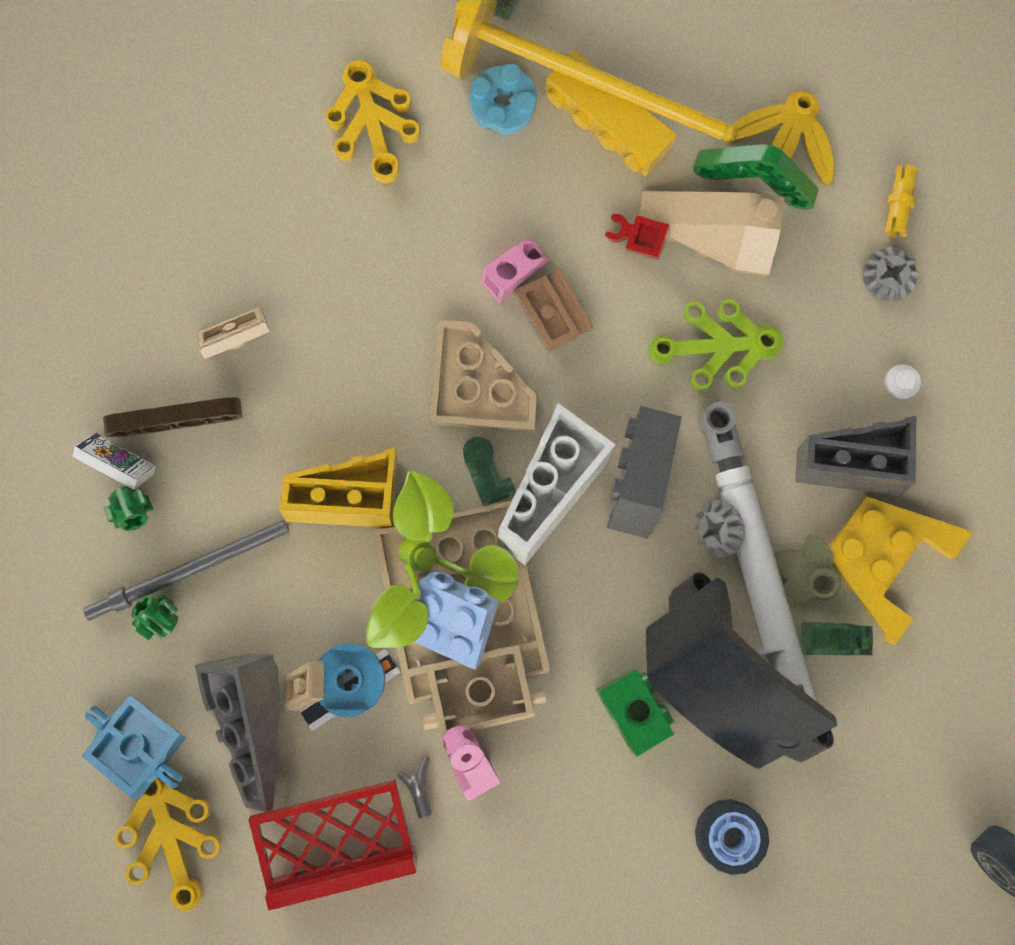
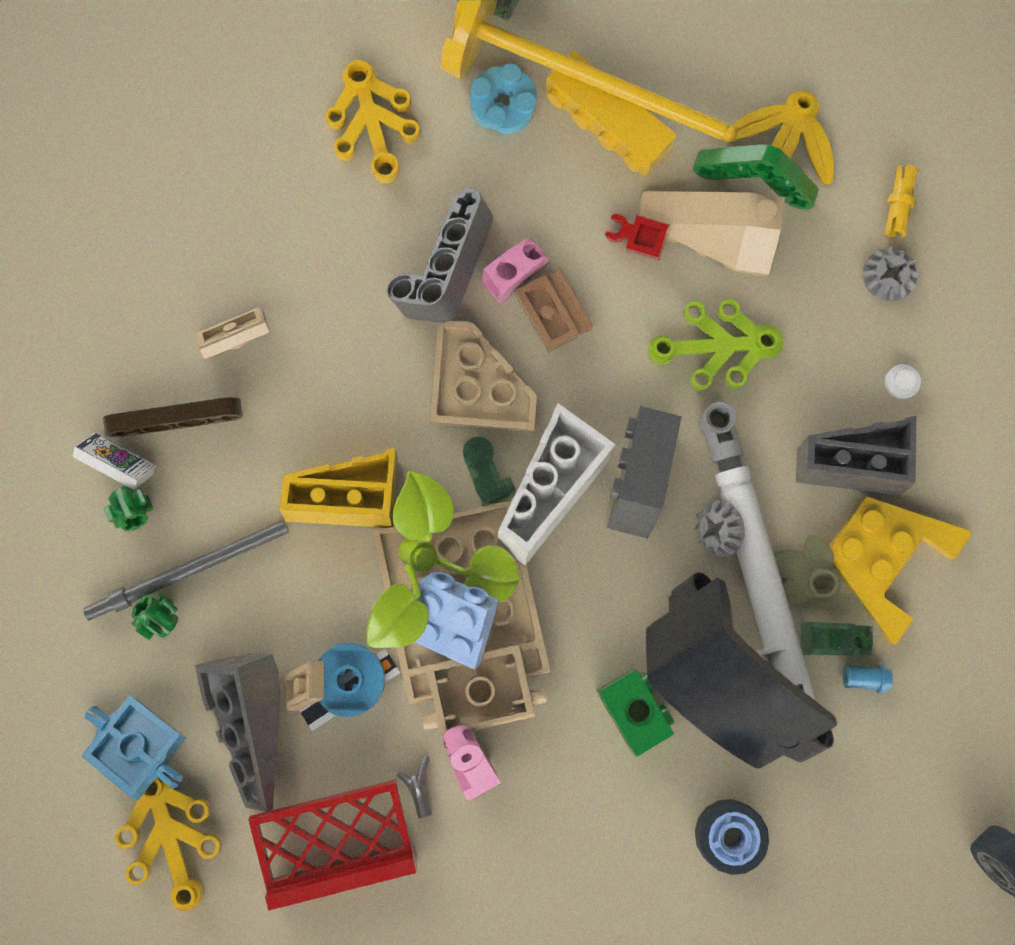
(451, 264): none -> dark grey beam
(868, 678): none -> dark azure pin

